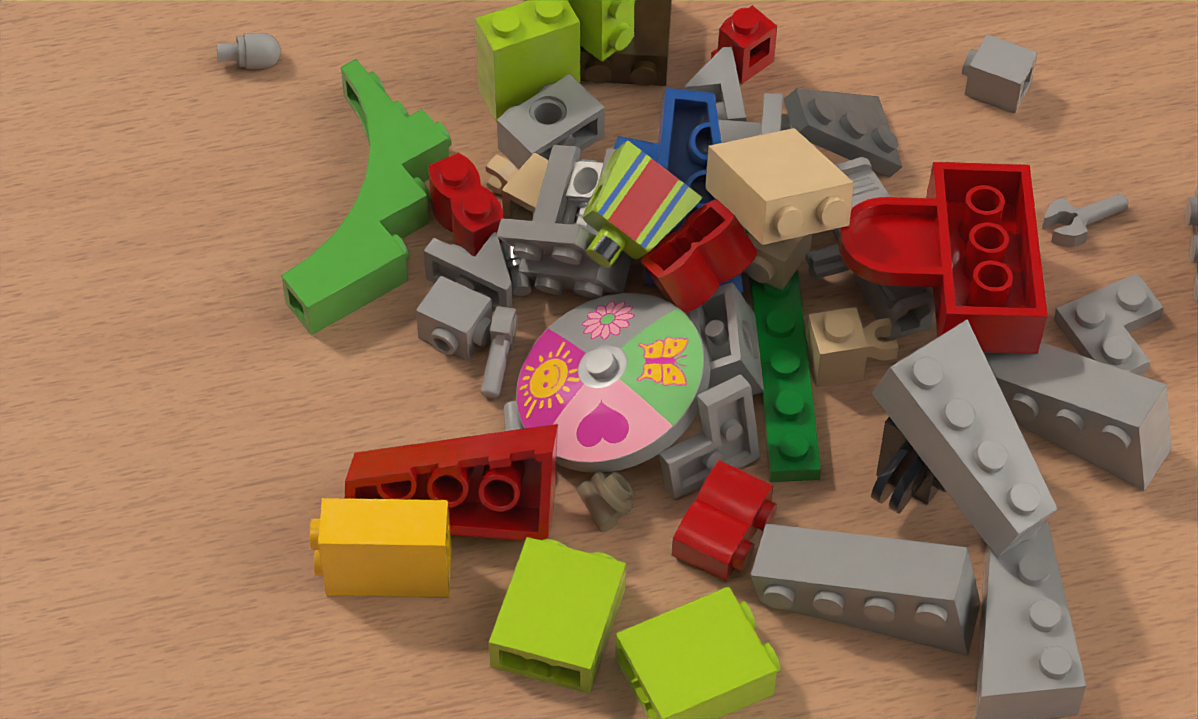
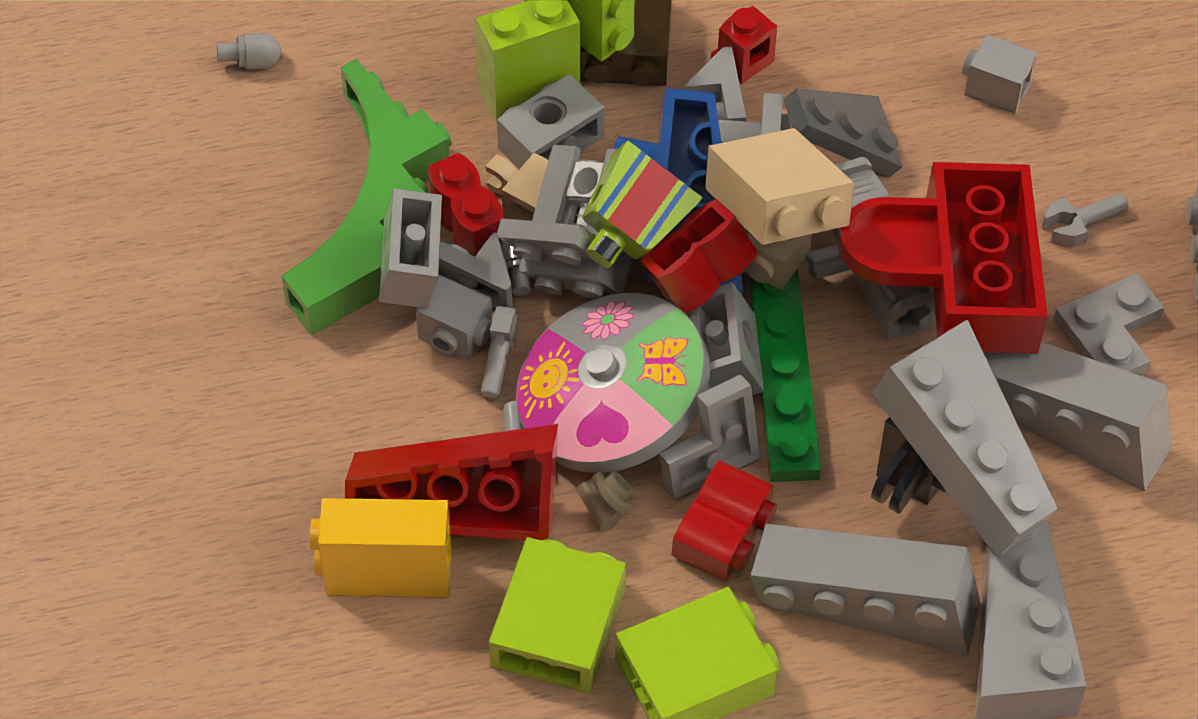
(410, 248): none -> light grey brick
(841, 345): tan brick -> none

